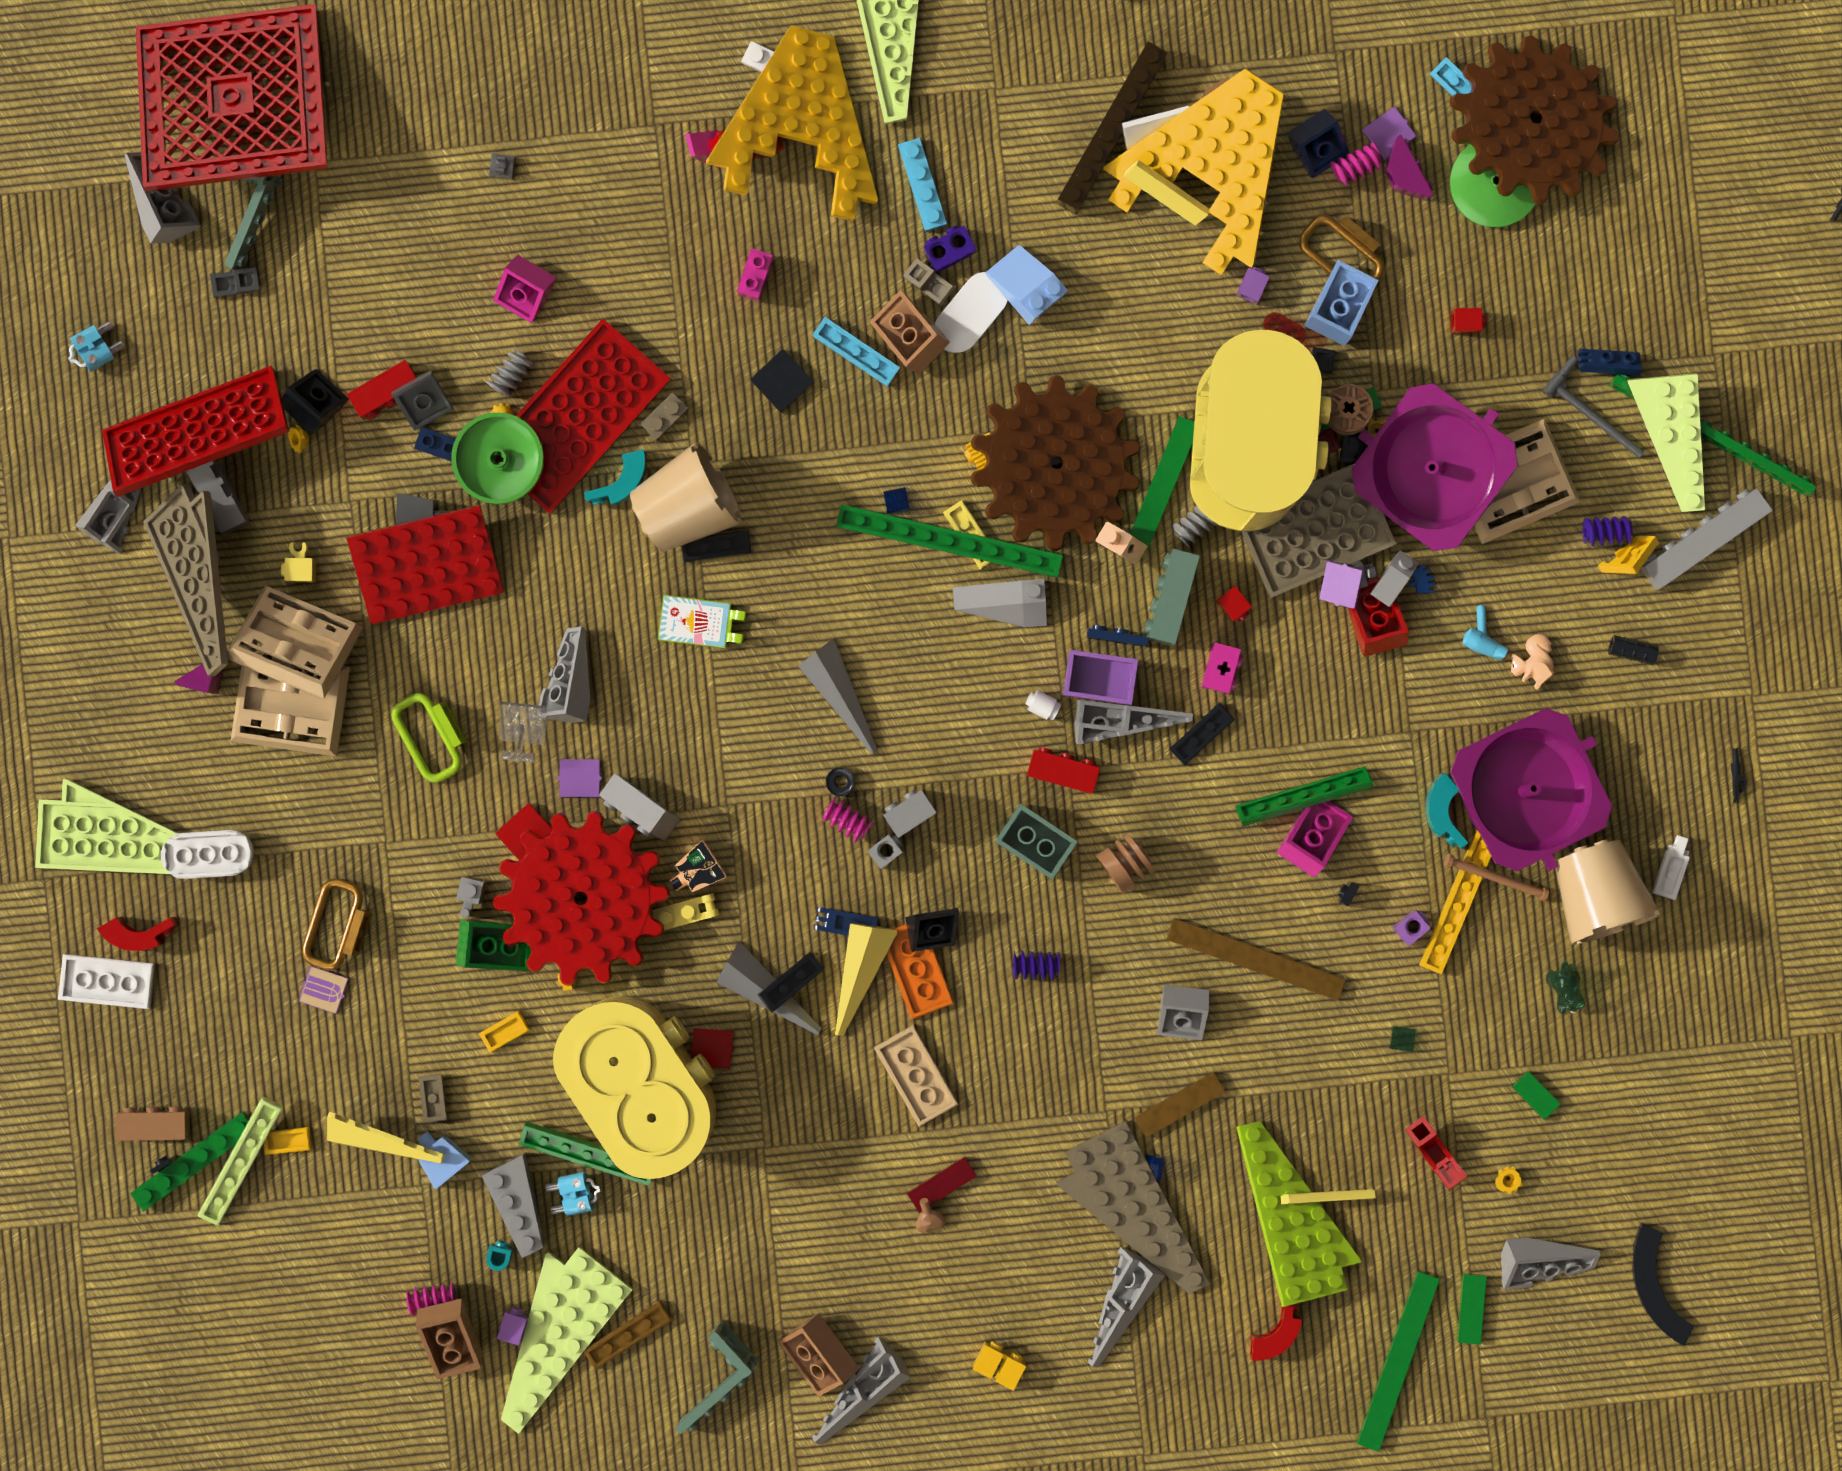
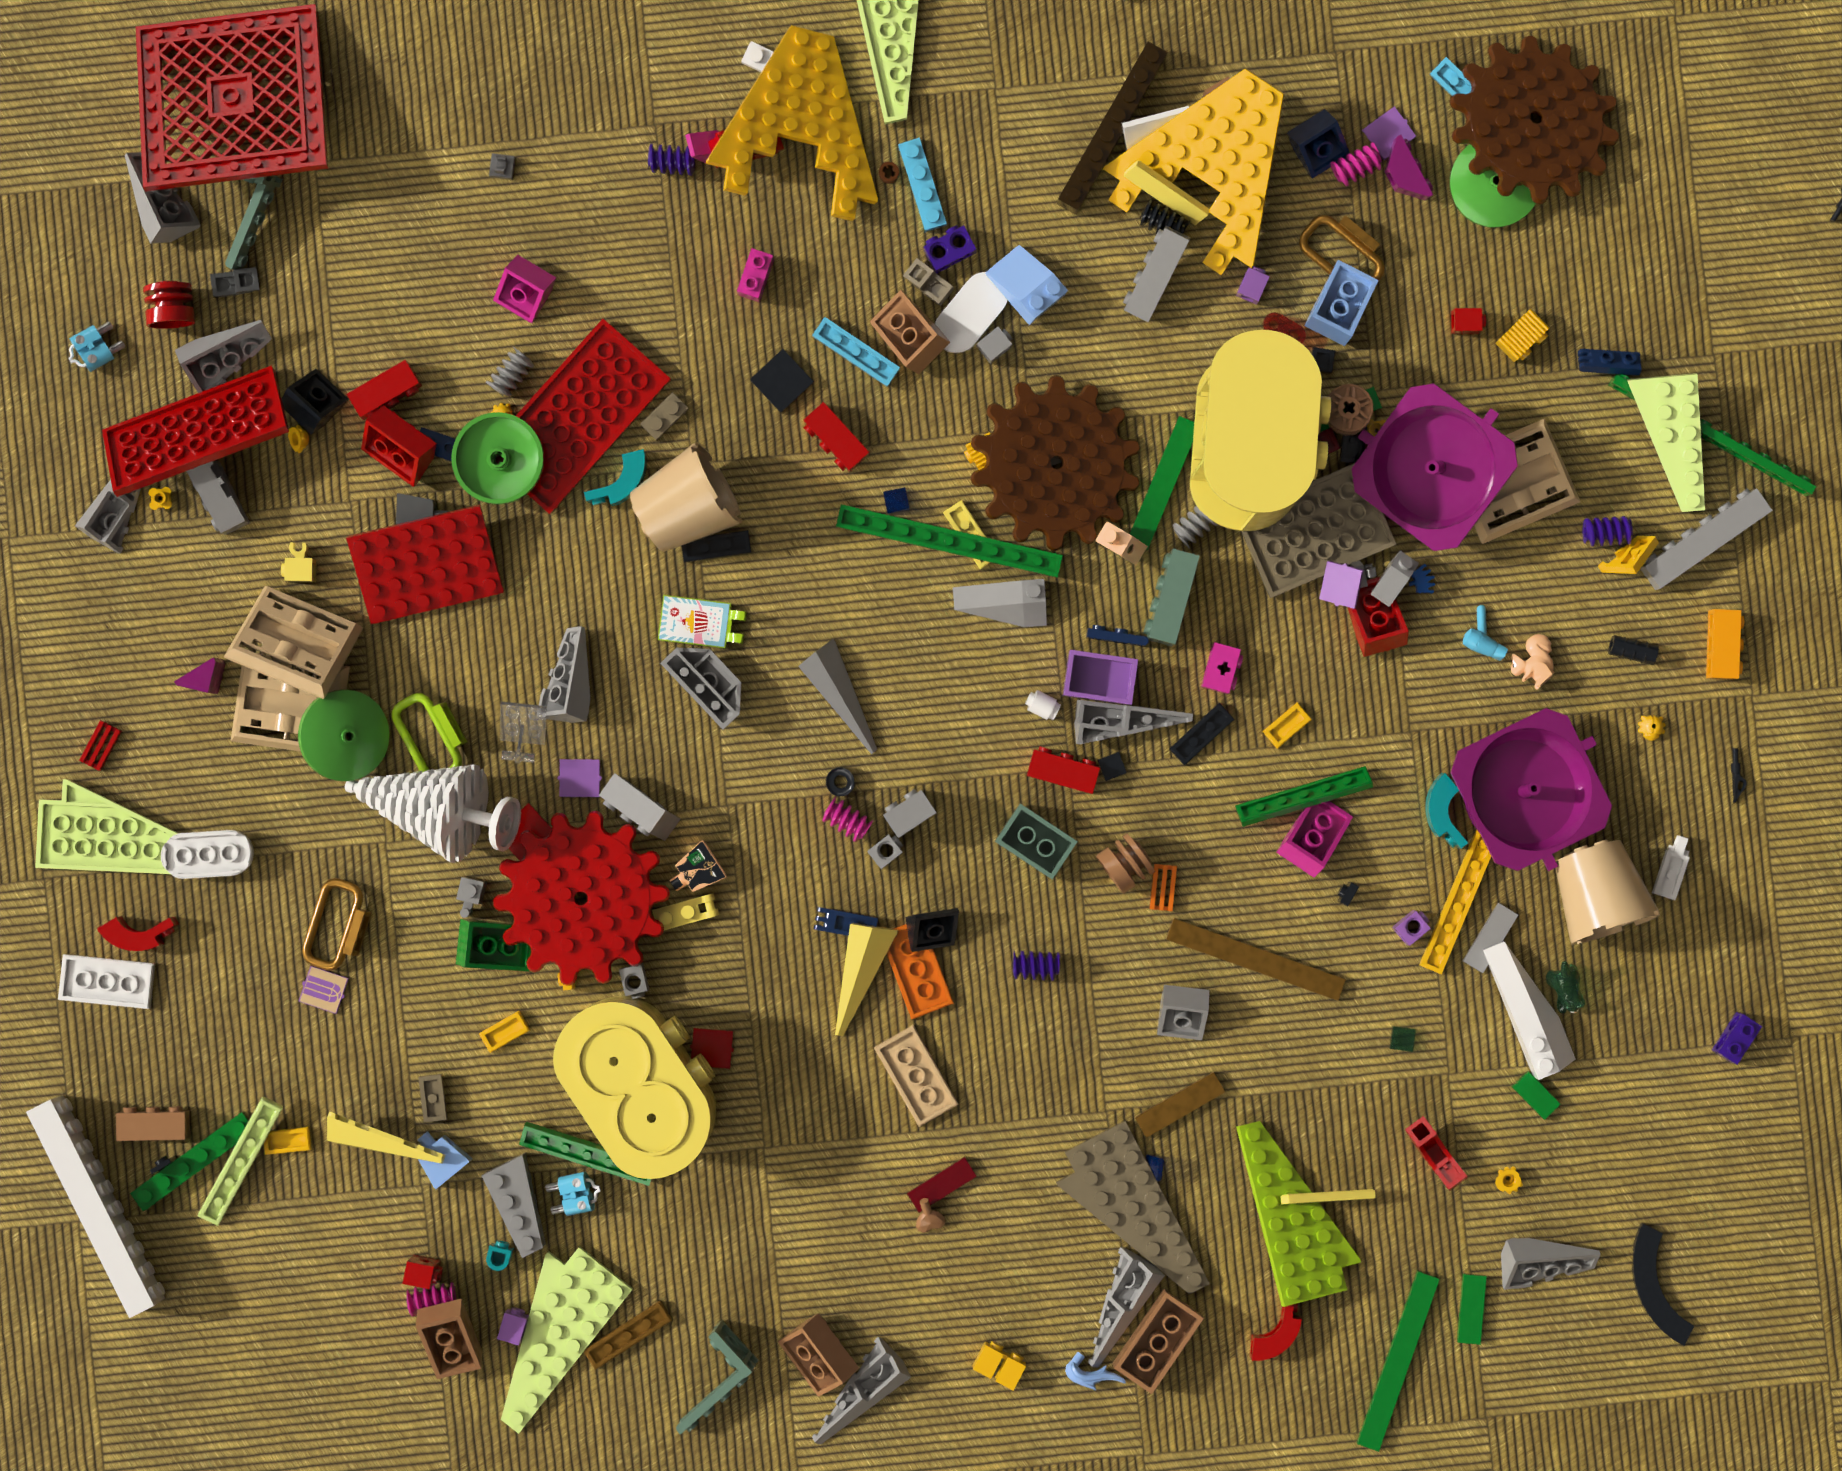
(84, 757): none -> red tile
(96, 1205): none -> white brick
(166, 498): none -> yellow plate
(169, 307): none -> red wheel
(188, 554): dark tan wing -> none
(216, 356): none -> light grey wedge
(324, 730): none -> bright green dish
(397, 445): none -> red slope
(422, 400): dark grey tile -> none
(422, 1272): none -> red brick
(441, 808): none -> white plant
(639, 971): none -> light grey brick
(670, 160): none -> dark purple piece
(707, 682): none -> light grey wedge
(748, 978): light grey wedge -> none
(790, 982): black tile -> none
(835, 438): none -> red brick
(895, 170): none -> reddish brown bush
(995, 344): none -> light grey brick
(1089, 1379): none -> light blue piece
(1112, 766): none -> black tile
(1156, 274): none -> light grey brick
(1157, 1341): none -> medium nougat brick
(1160, 218): none -> black piece
(1163, 887): none -> orange tile
(1234, 605): red brick -> none
(1287, 725): none -> yellow tile
(1450, 861): medium nougat bar -> none
(1491, 934): none -> light grey tile
(1523, 335): none -> yellow brick
(1530, 1013): none -> white wedge
(1556, 387): dark grey bar -> none
(1646, 727): none -> yellow animal
(1724, 644): none -> light orange brick
(1736, 1038): none -> dark purple brick

